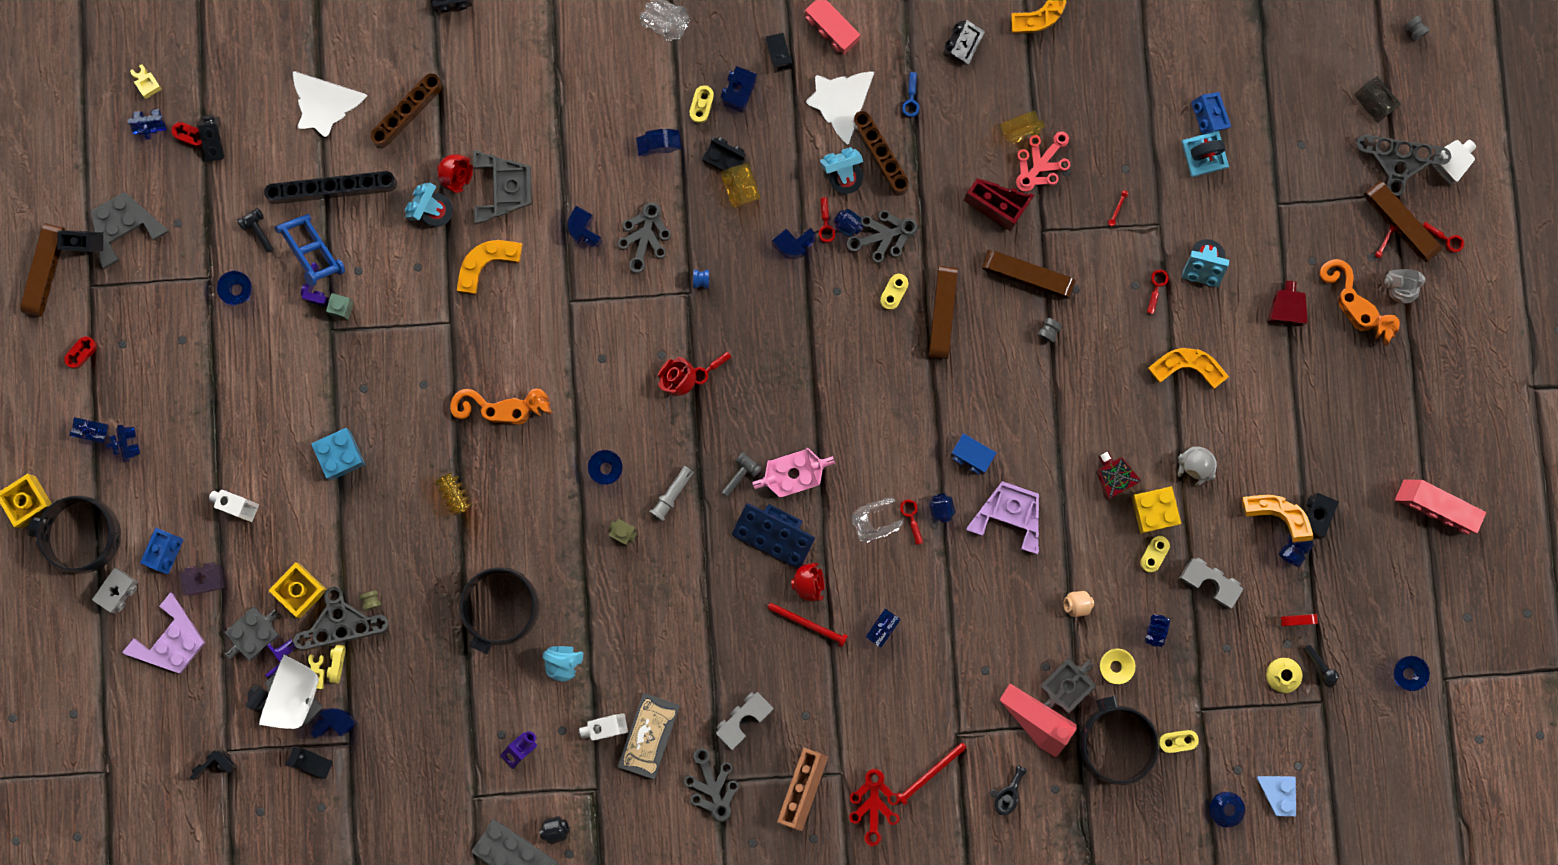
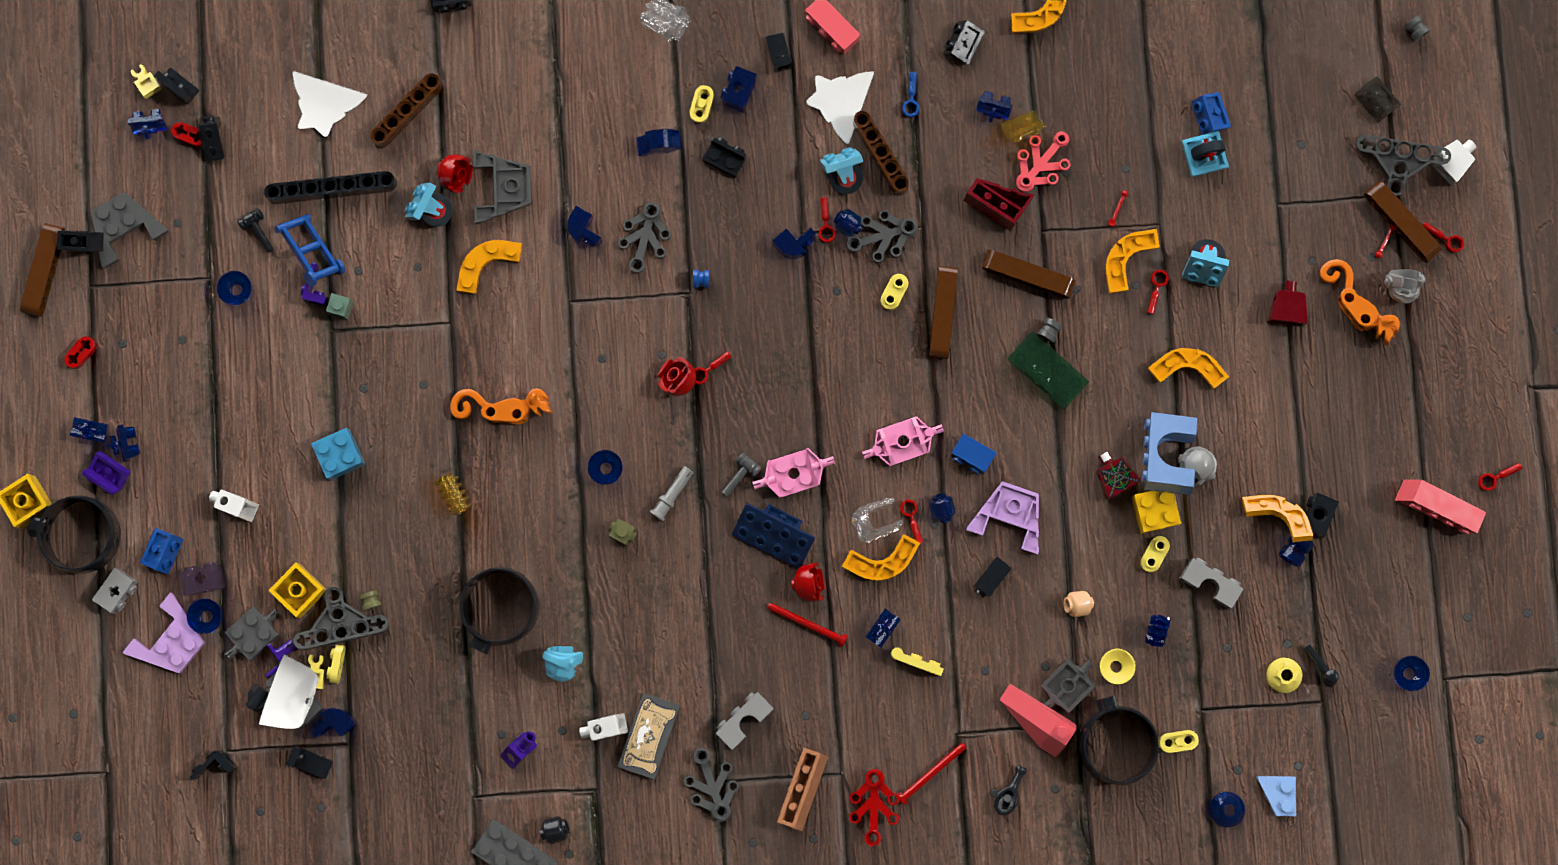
(106, 473): none -> dark purple bracket
(177, 84): none -> black bracket
(195, 612): none -> clear blue piece
(740, 185): clear yellow bracket -> none
(884, 568): none -> light orange plate
(887, 444): none -> bright pink plate
(916, 661): none -> light yellow plate
(991, 578): none -> black bracket
(994, 108): none -> clear blue hips
(1048, 370): none -> clear green bracket
(1127, 246): none -> light orange plate
(1158, 474): none -> medium blue arch
(1299, 620): red beam -> none
(1502, 474): none -> red piece

